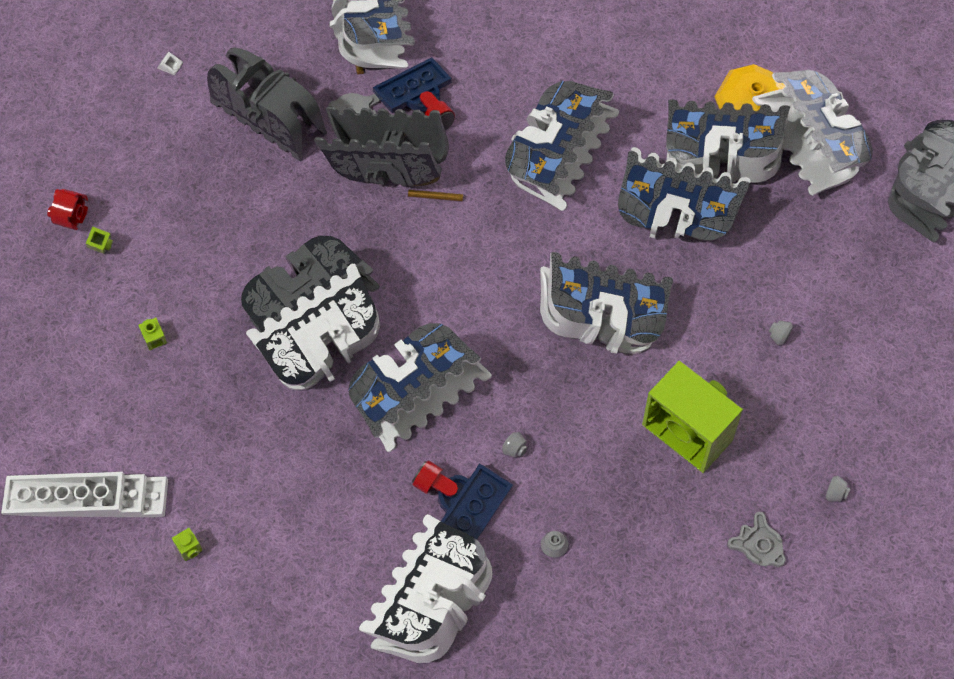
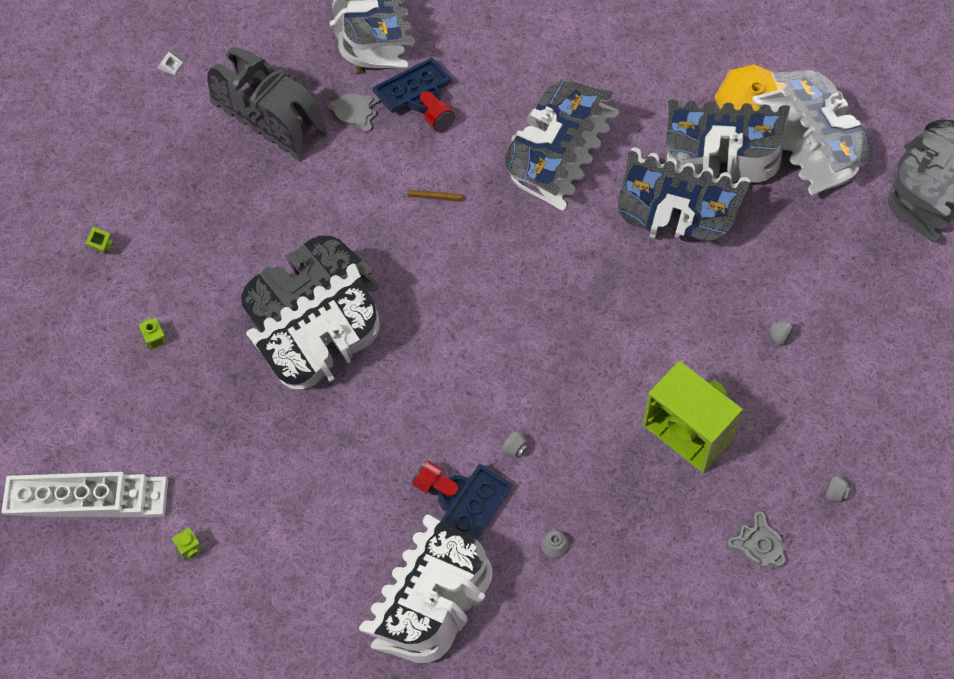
(68, 208): red brick -> none
(386, 146): dark grey animal -> none
(401, 397): animal -> none
(602, 303): animal -> none

